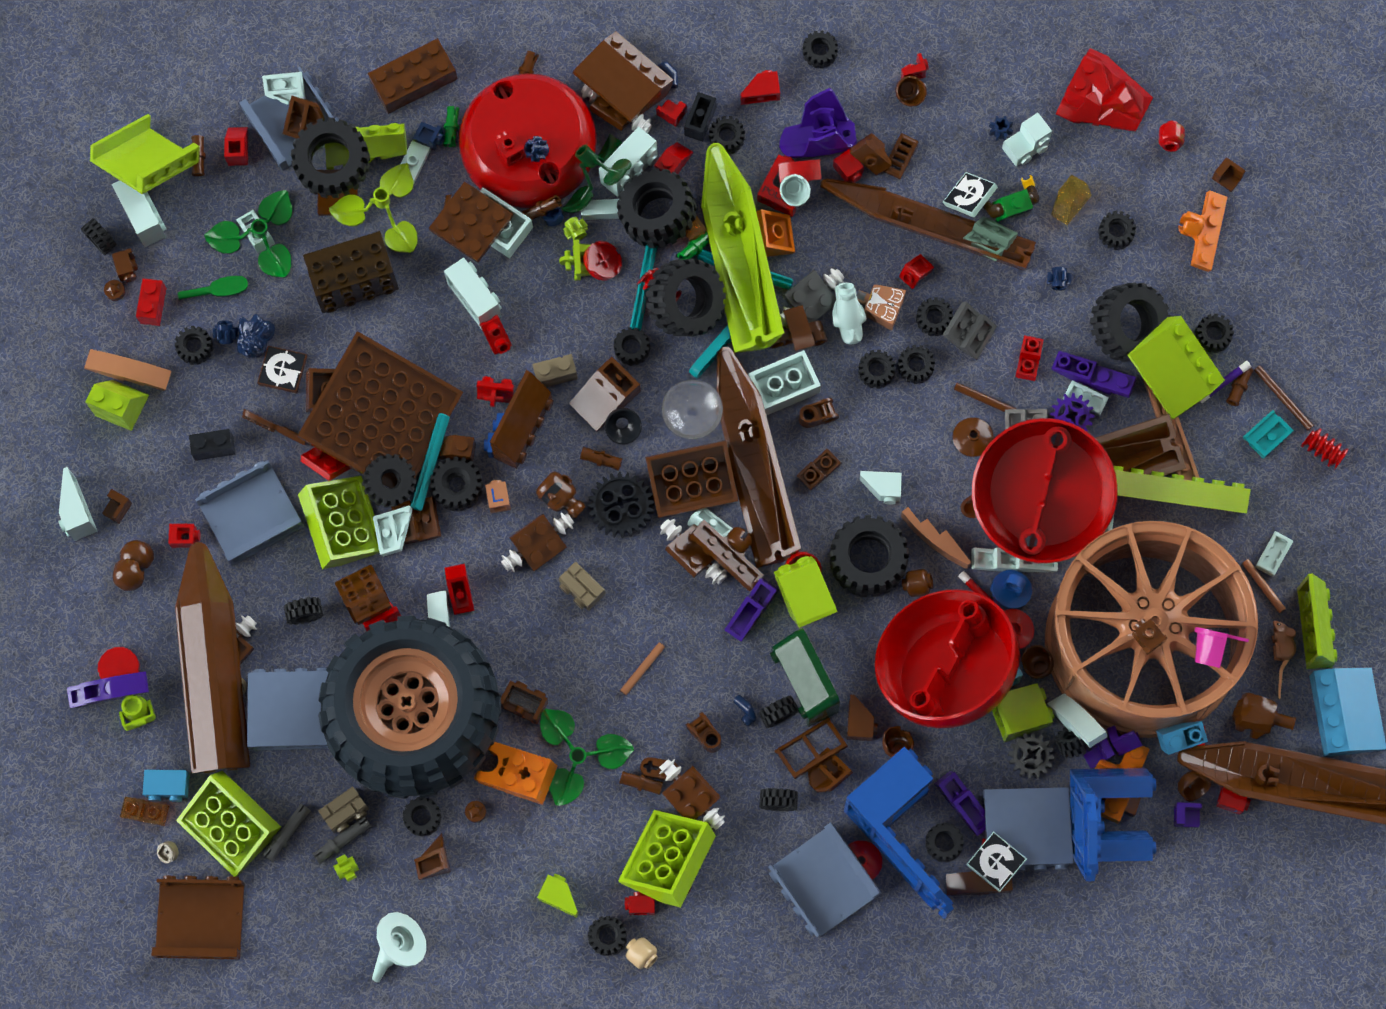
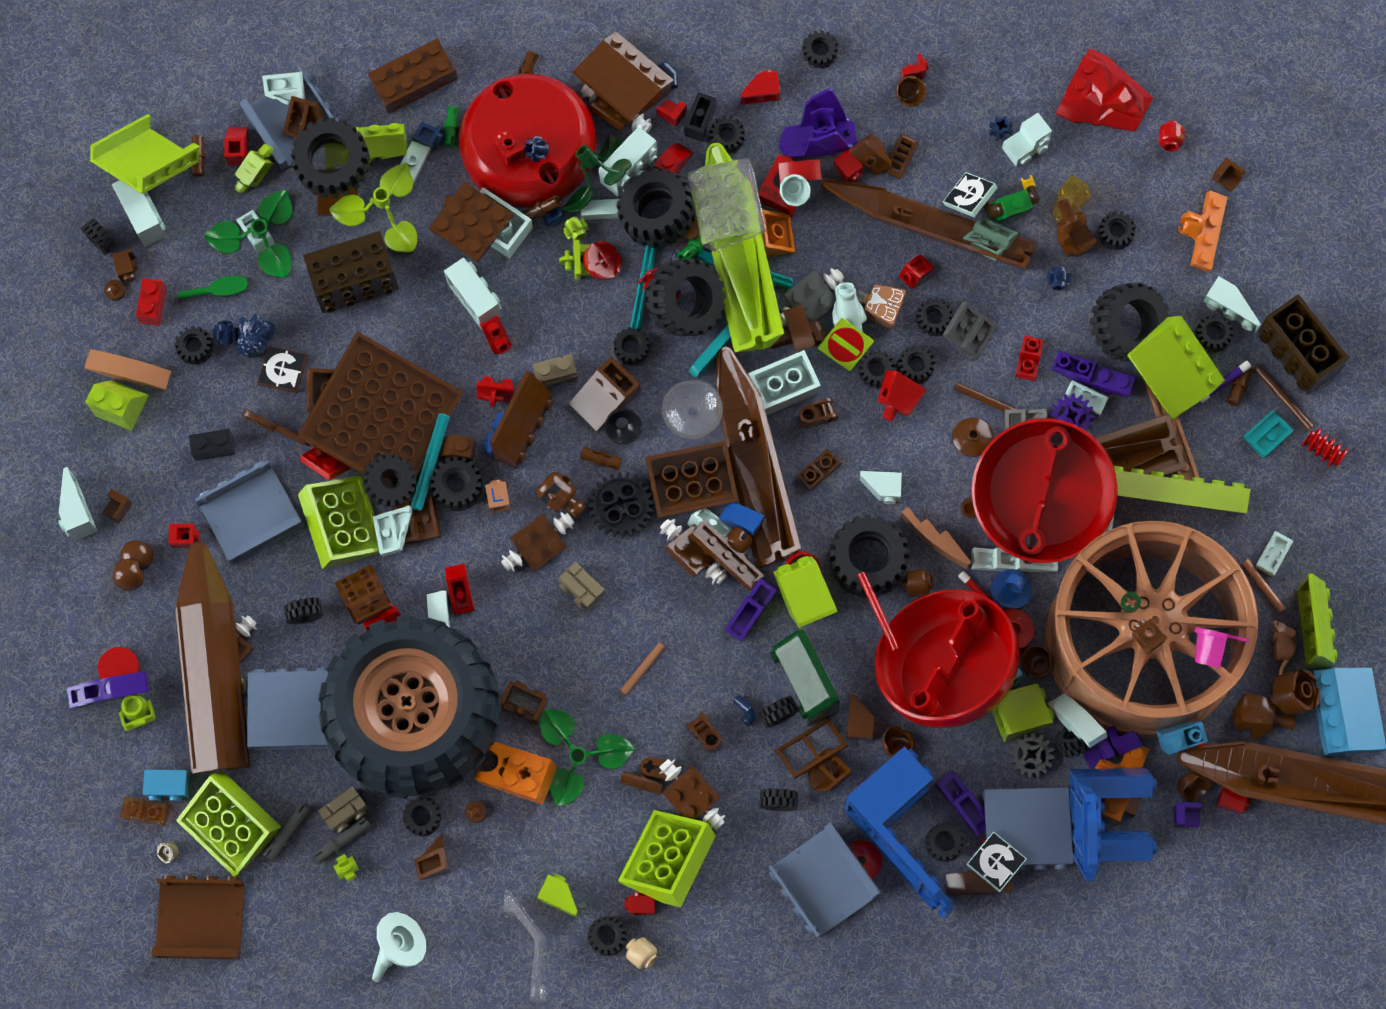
(253, 168): none -> lime piece
(514, 909): none -> clear windscreen
(726, 203): none -> clear slope
(742, 517): none -> blue slope
(845, 344): none -> piece
(878, 611): none -> red bar
(898, 395): none -> red torso
(1072, 231): none -> reddish brown piece
(1127, 608): none -> dark green bush
(1228, 300): none -> light aqua slope
(1295, 692): none -> reddish brown brick
(1302, 344): none -> dark brown brick

